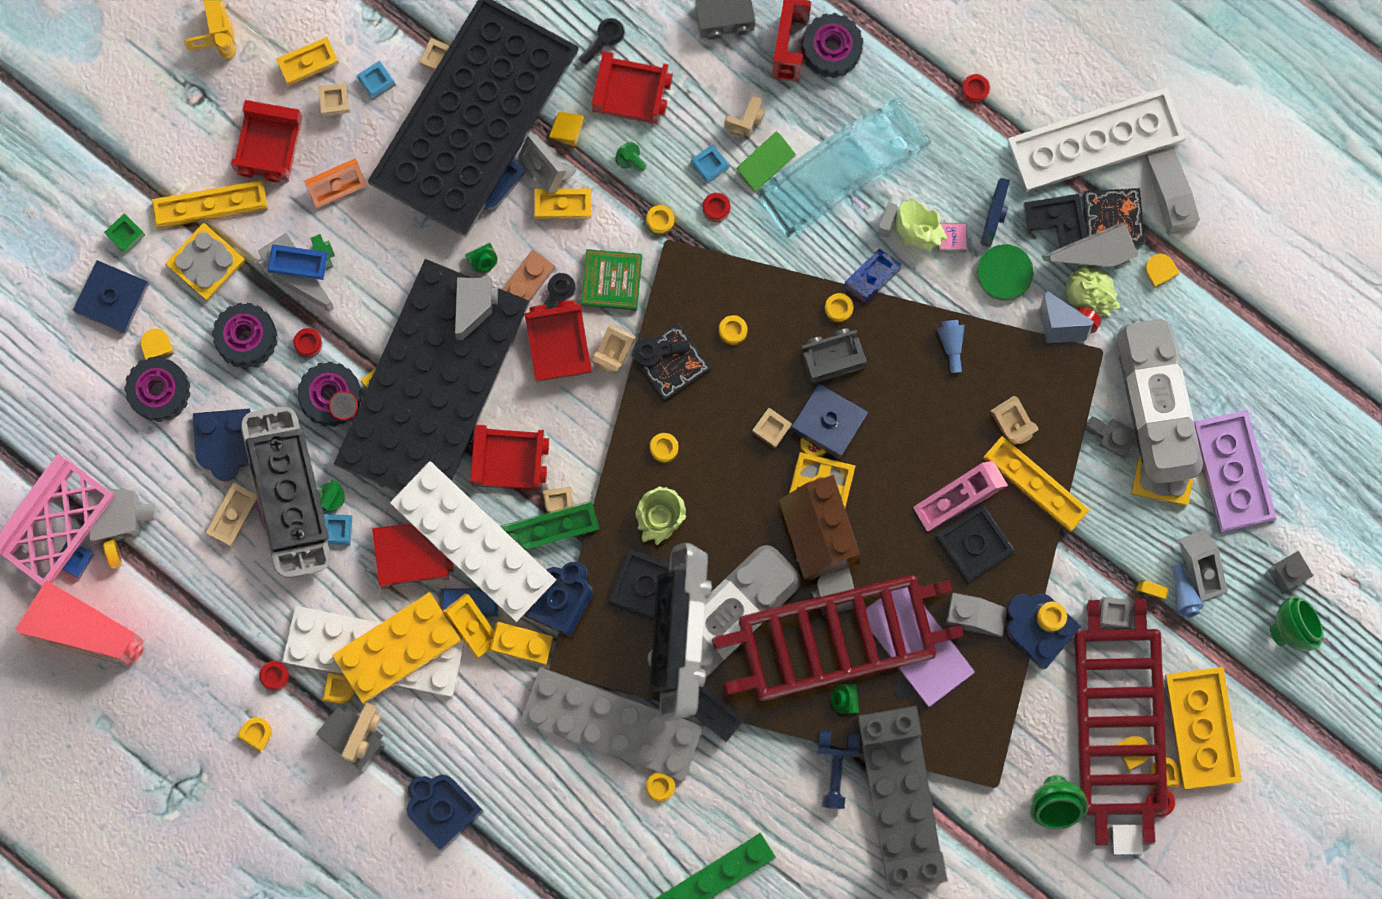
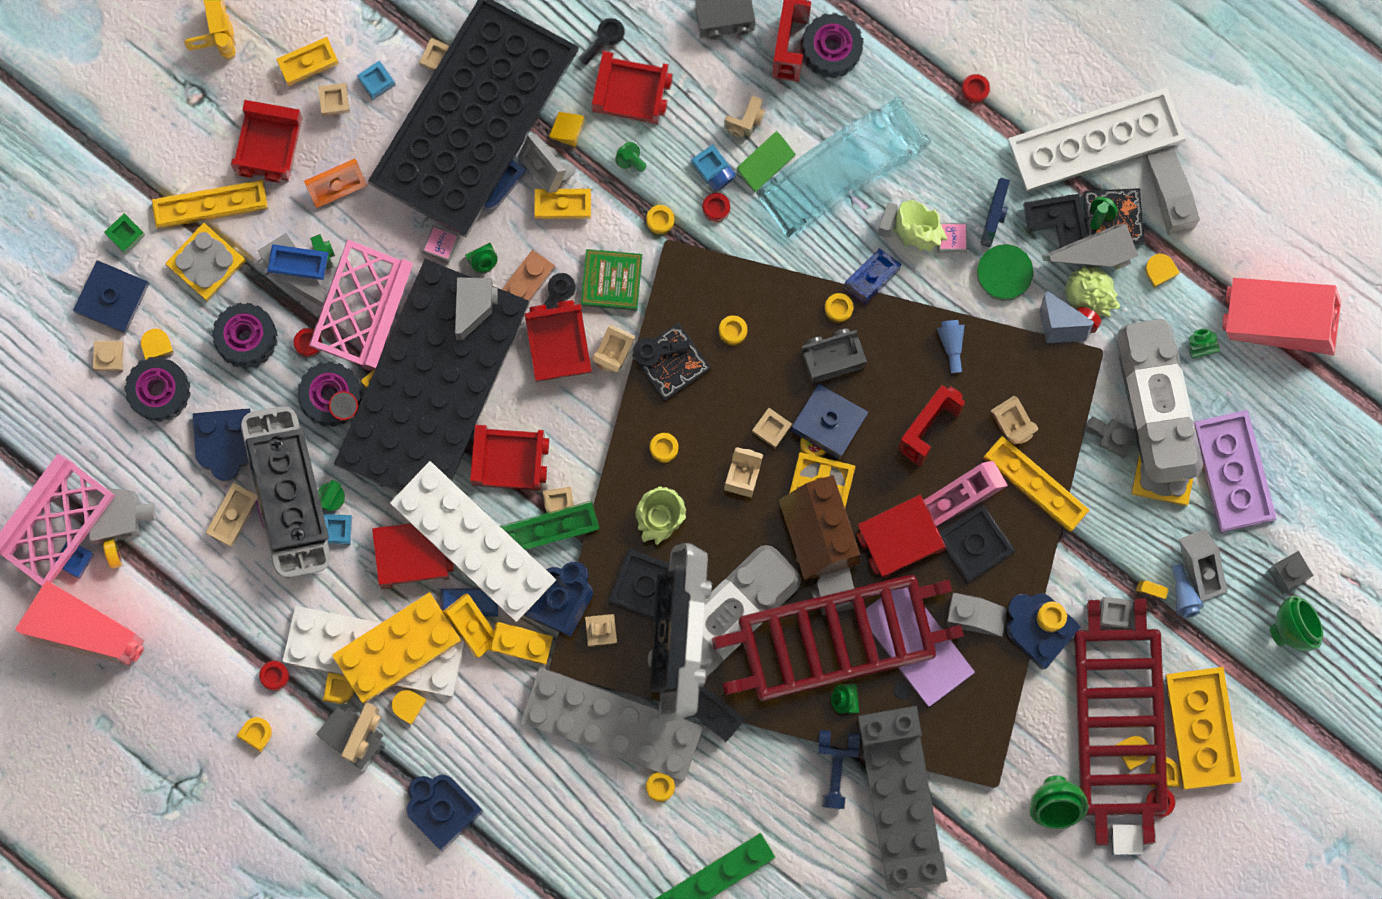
(108, 356): none -> tan plate
(383, 315): none -> bright pink fence
(407, 705): none -> yellow tile
(441, 244): none -> bright pink tile
(601, 630): none -> tan tile
(722, 179): none -> blue tile
(743, 472): none -> tan bracket
(900, 536): none -> red panel
(911, 442): none -> red panel
(1103, 210): none -> green plate
(1203, 343): none -> green plate
(1283, 314): none -> coral slope

